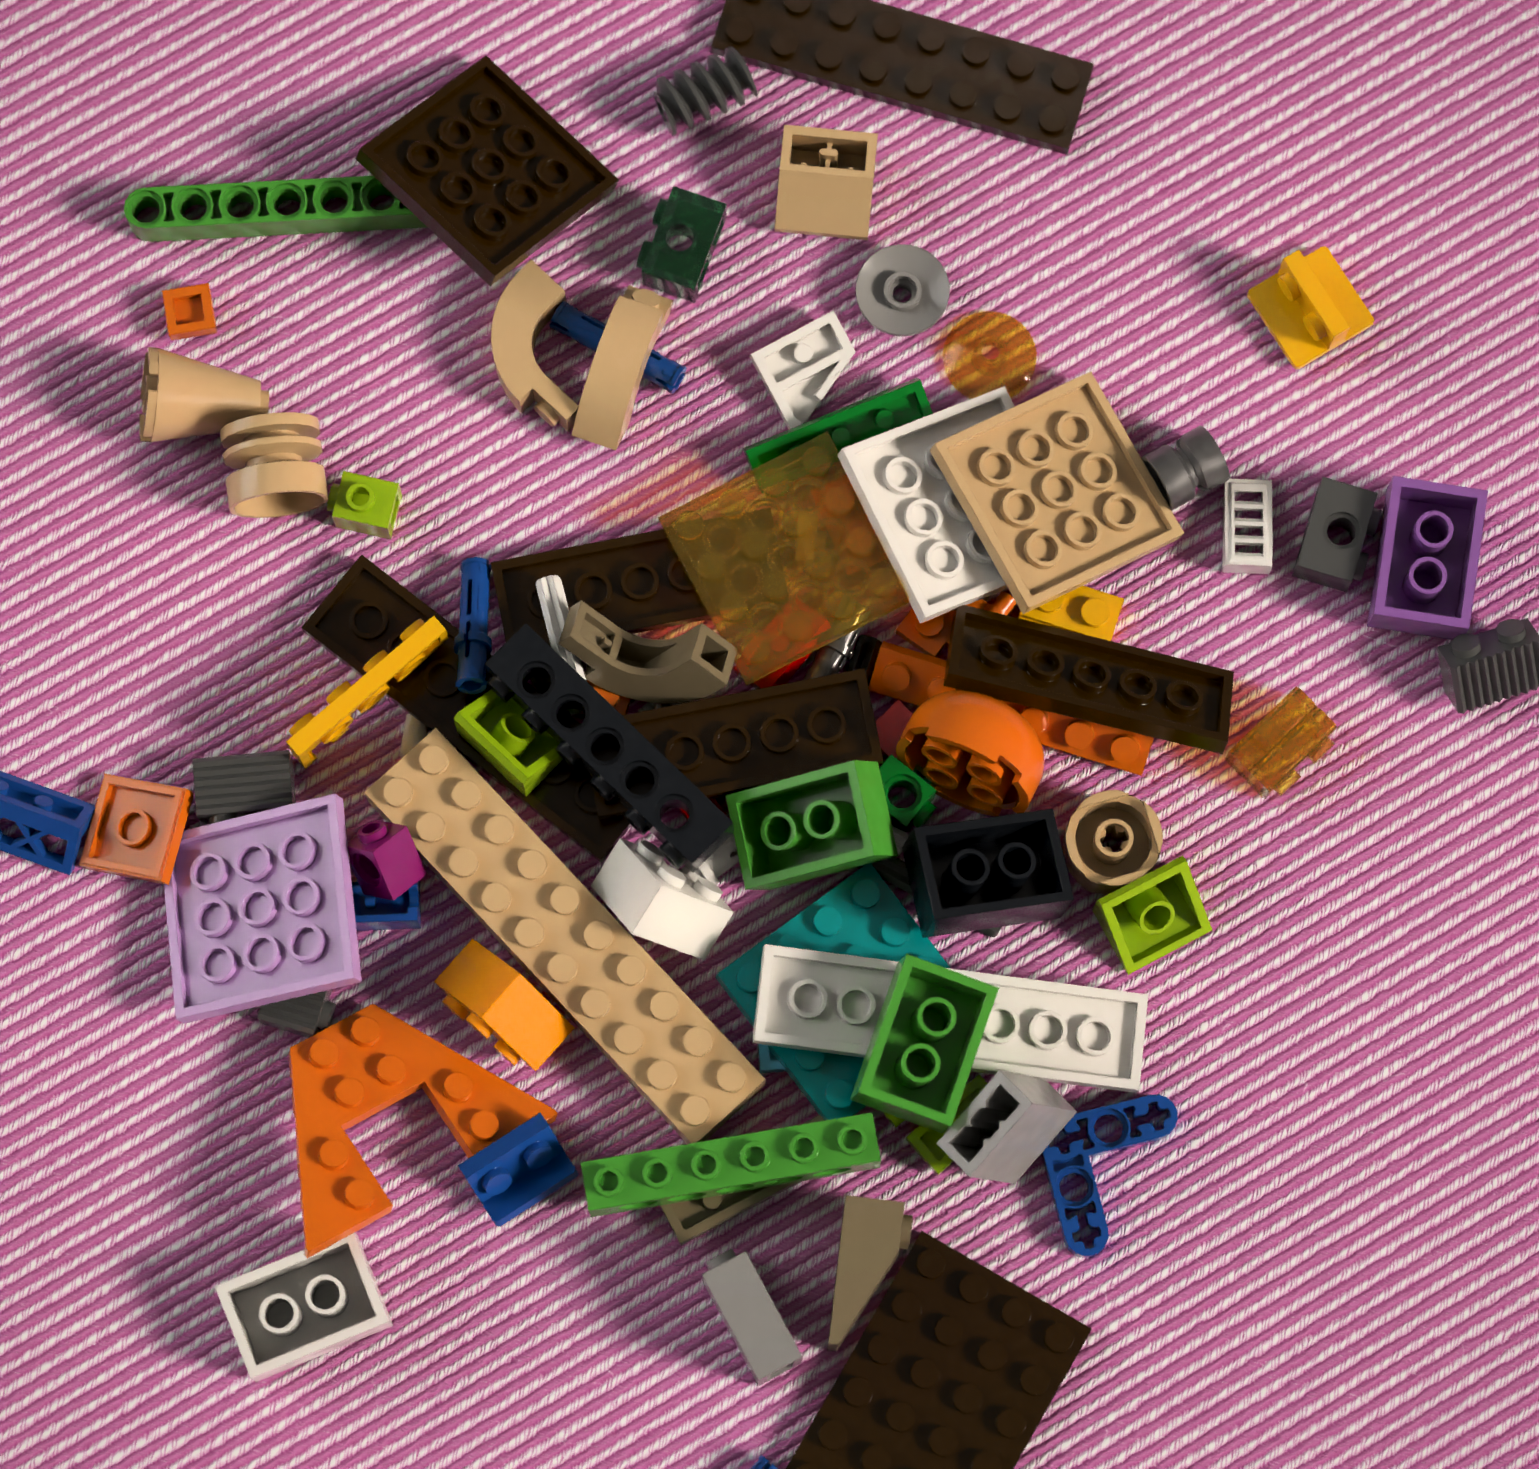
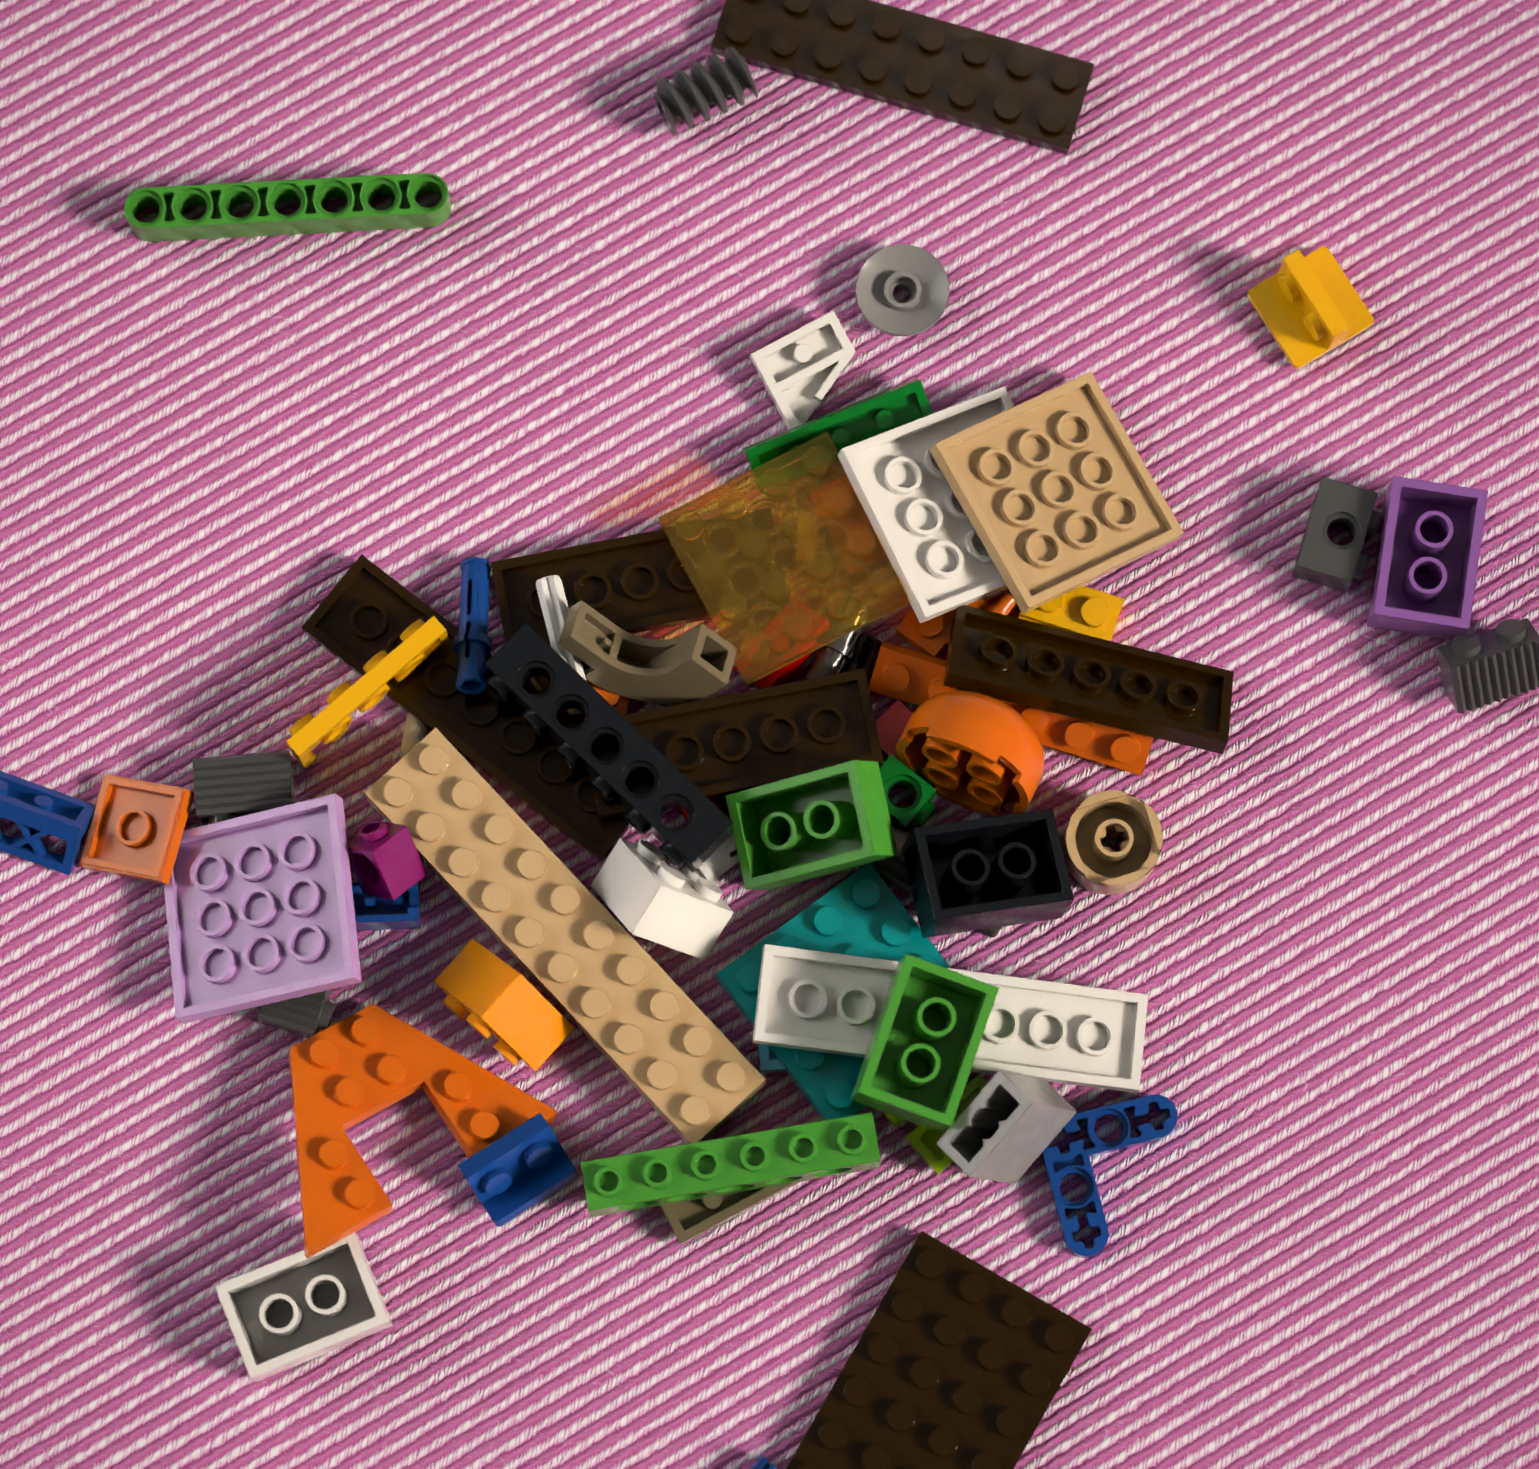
(189, 311): orange plate -> none
(193, 397): tan cone -> none
(274, 465): tan wheel -> none
(365, 504): lime brick -> none
(487, 170): dark brown plate -> none
(507, 741): lime slope -> none
(516, 324): tan arch -> none
(588, 332): blue pin -> none
(619, 366): tan arch -> none
(682, 271): clear green brick -> none
(750, 1316): light grey brick -> none
(825, 182): tan slope -> none
(867, 1250): dark tan slope -> none
(976, 375): clear yellow dish -> none
(1153, 915): lime slope -> none
(1192, 465): flat silver wheel -> none
(1247, 562): white slope -> none
(1281, 744): clear yellow brick -> none

